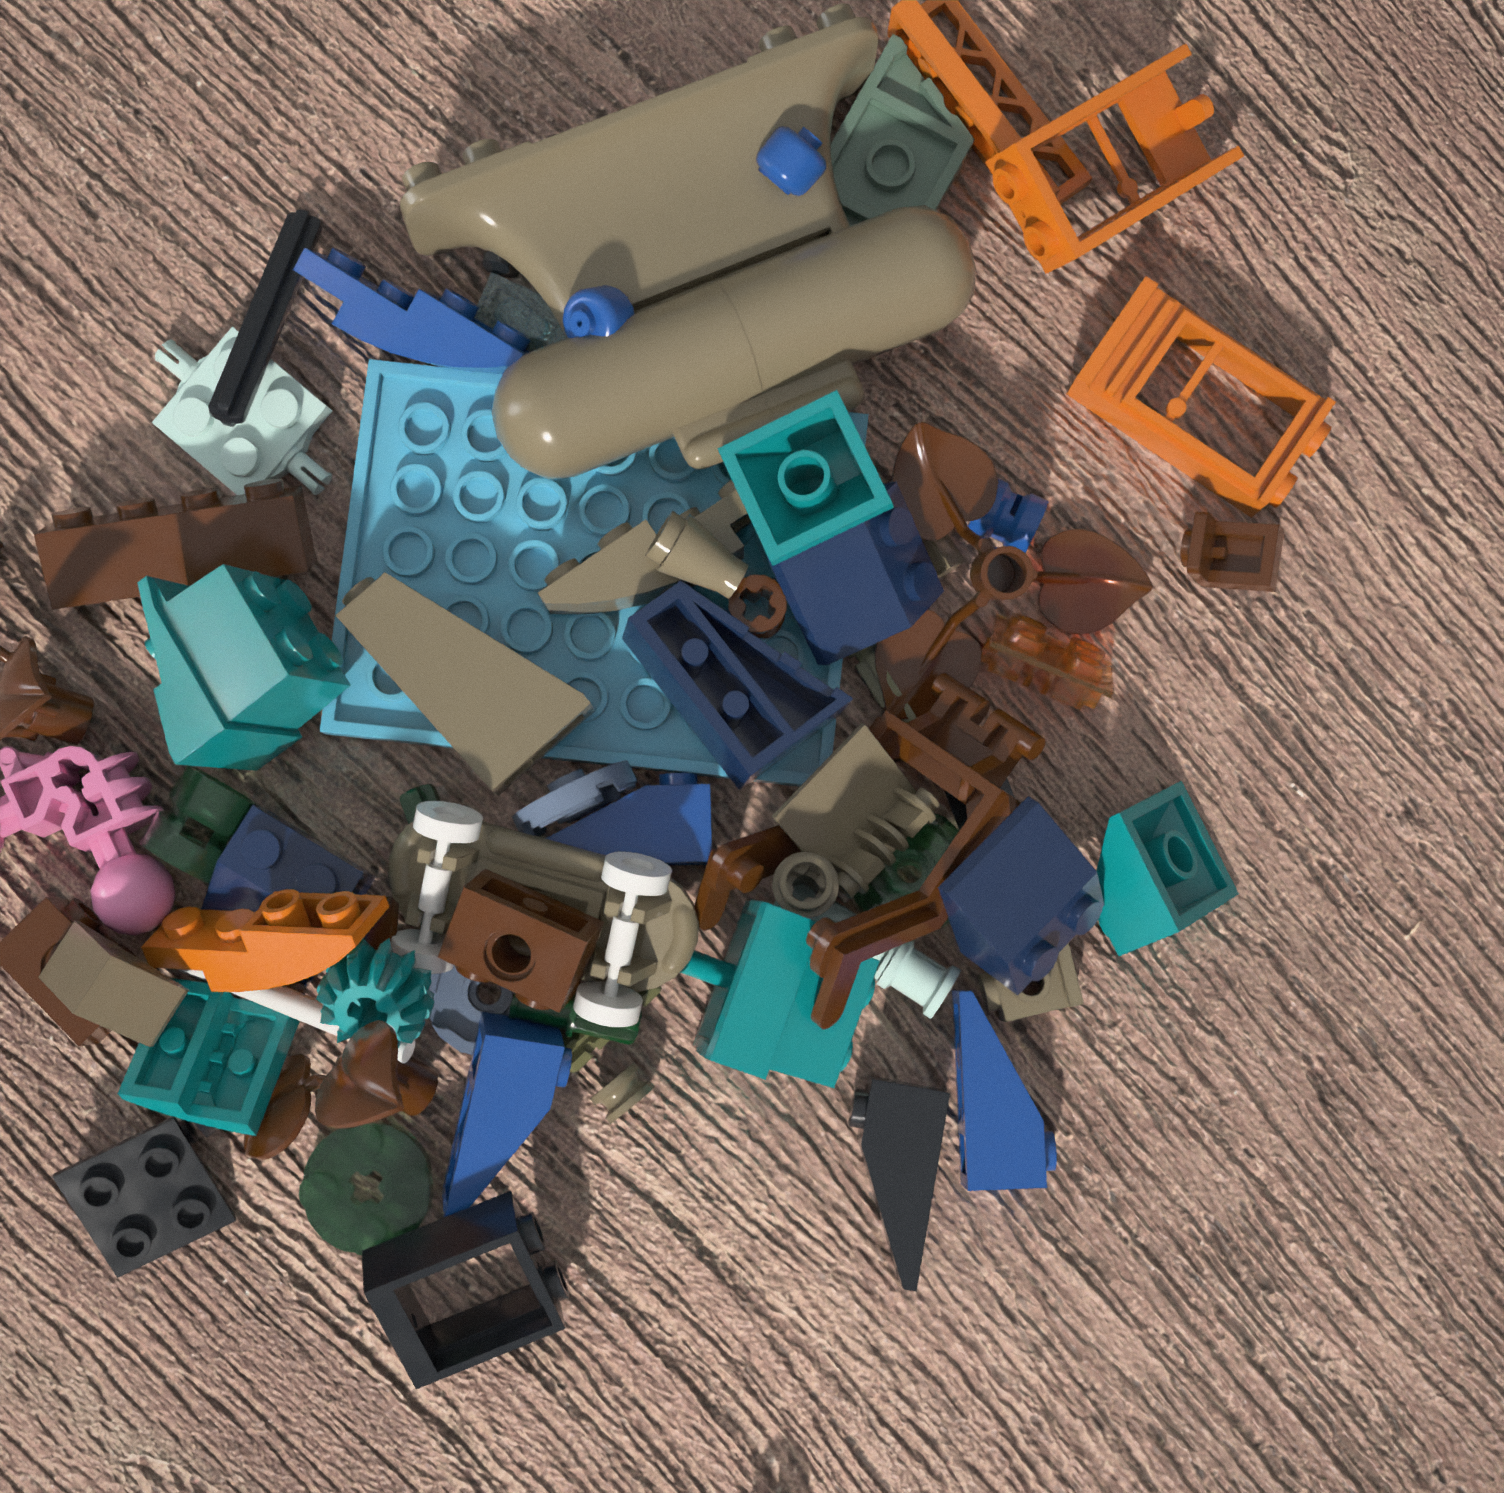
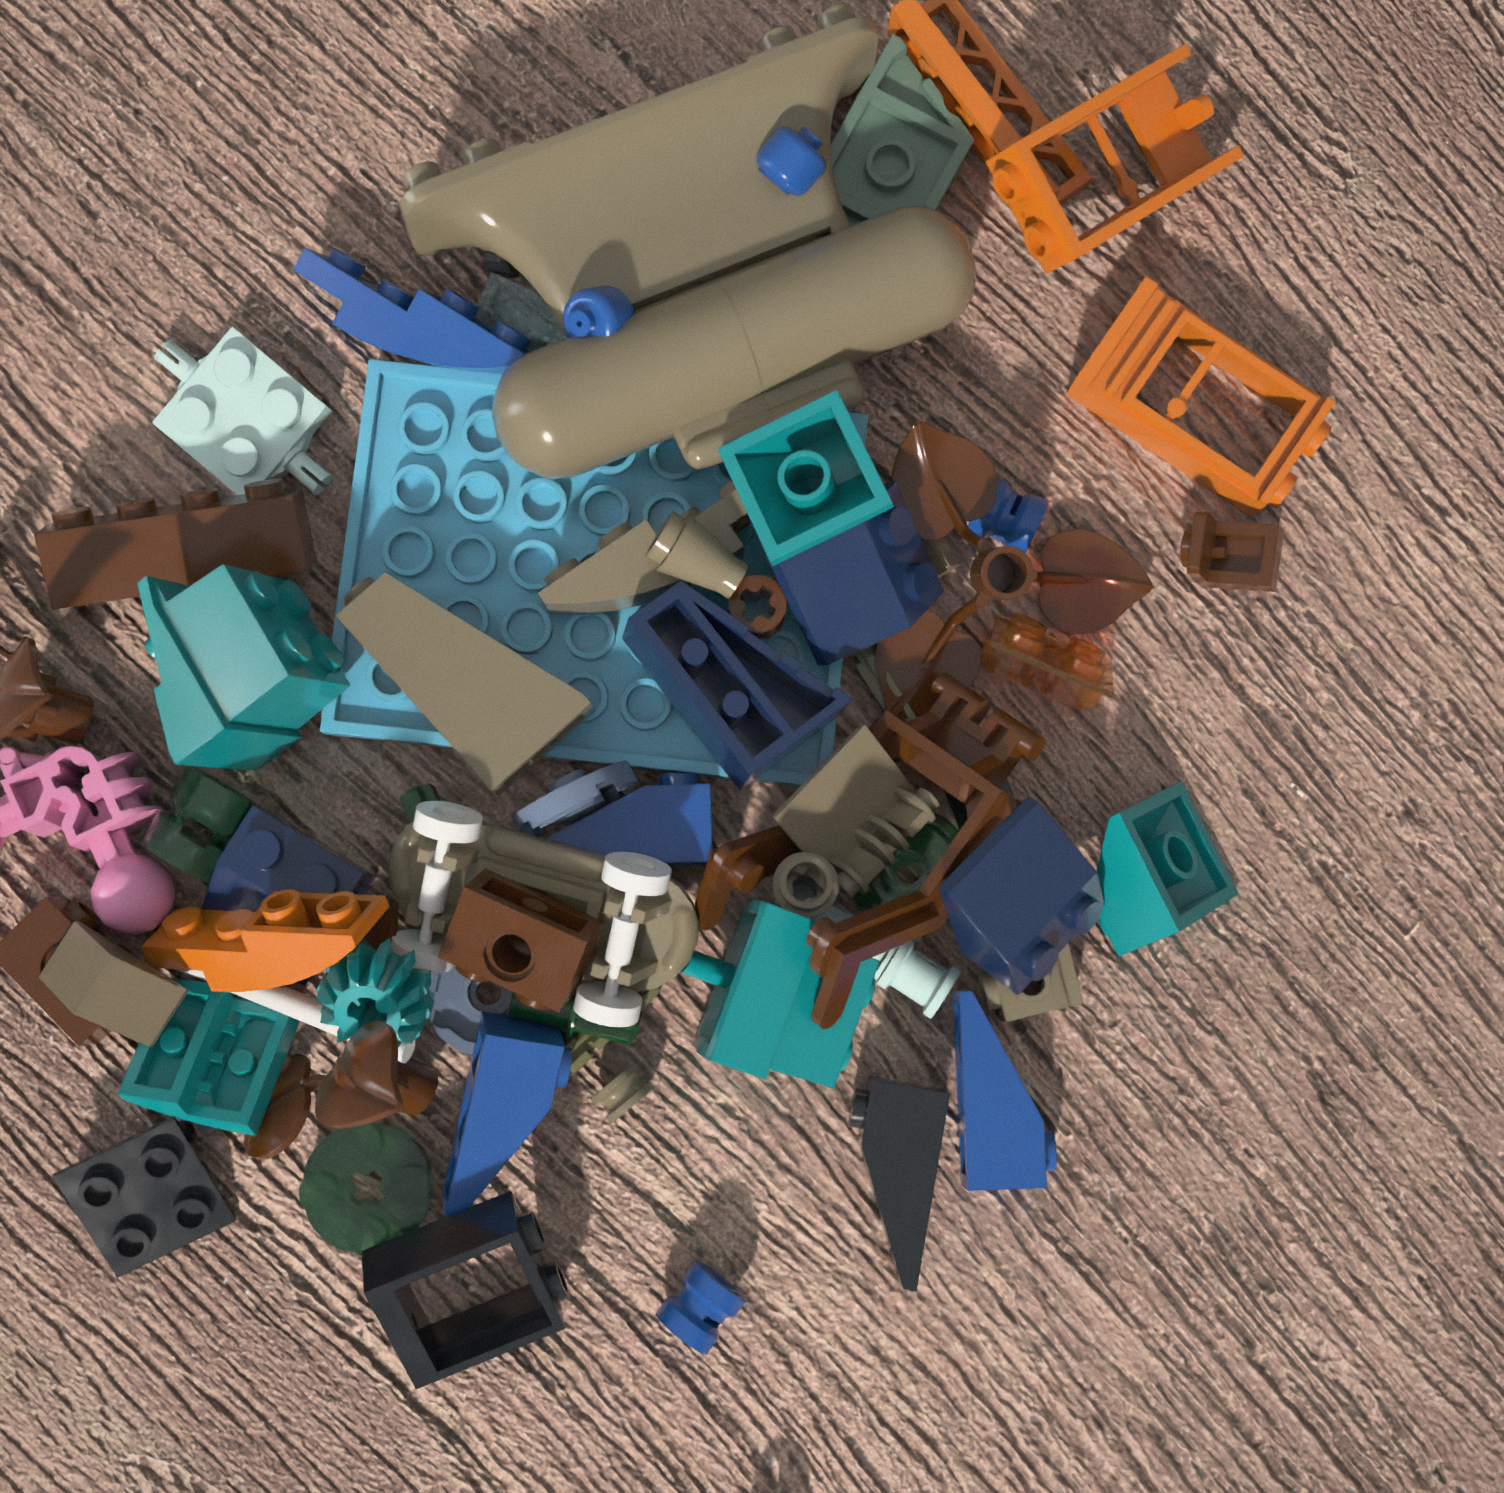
(264, 320): black axle -> none
(700, 1307): none -> blue wheel

